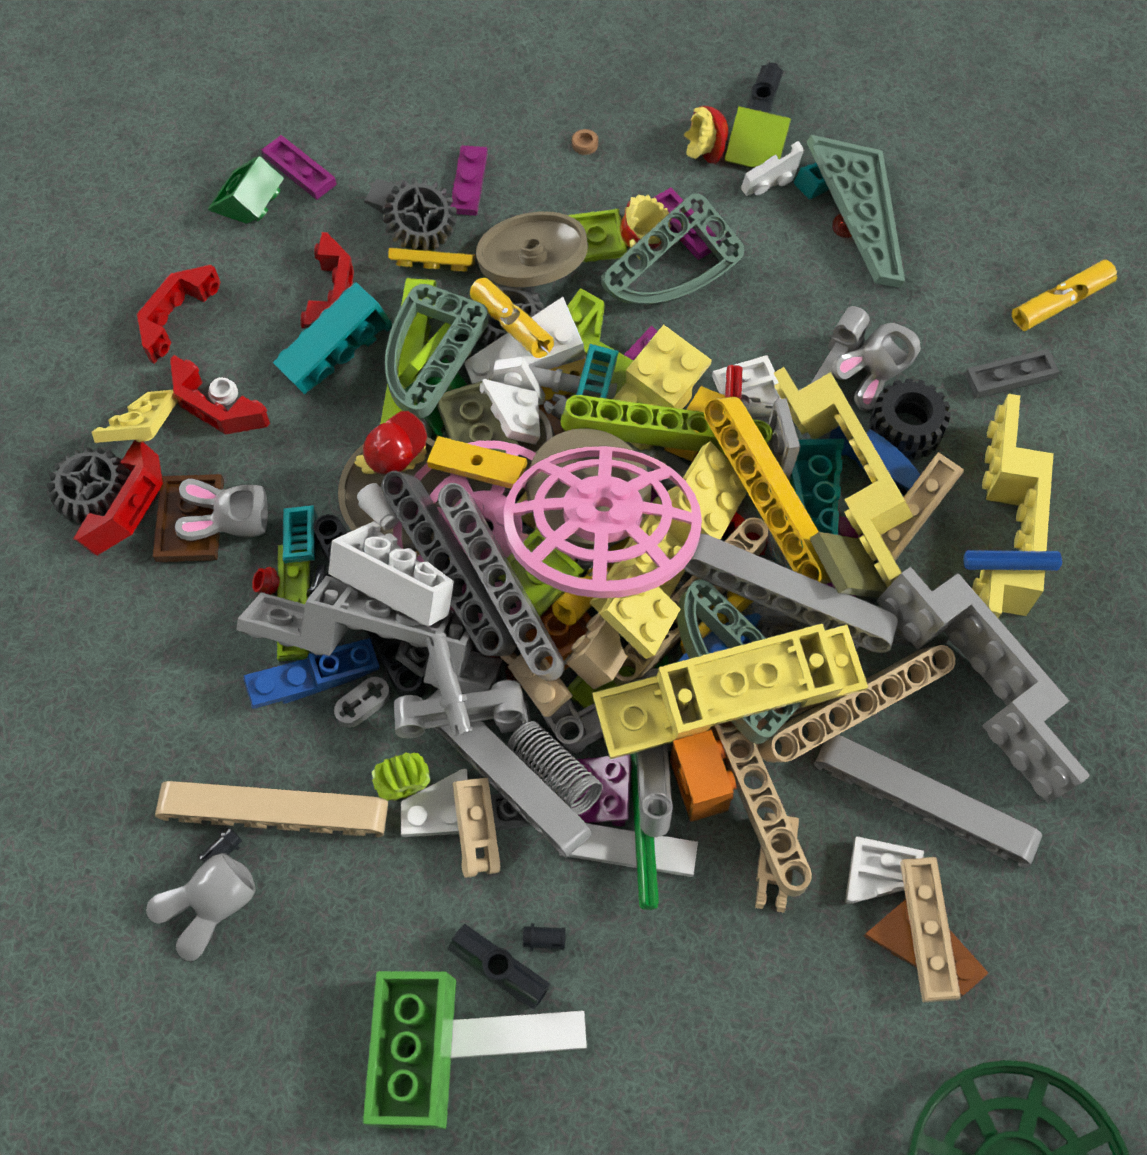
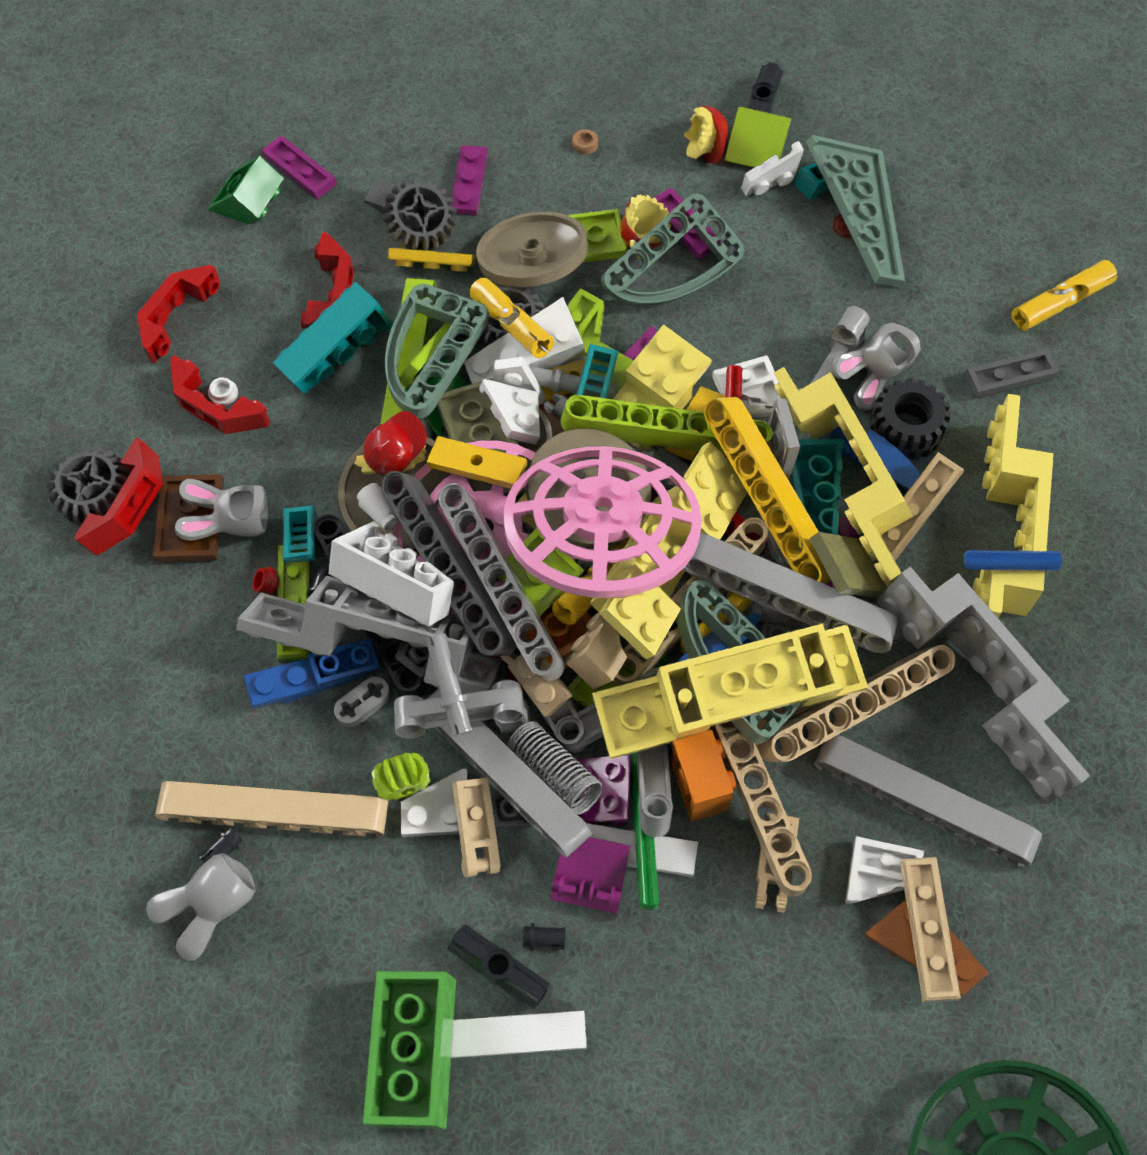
(142, 420): light yellow wing -> none
(592, 875): none -> magenta hinge

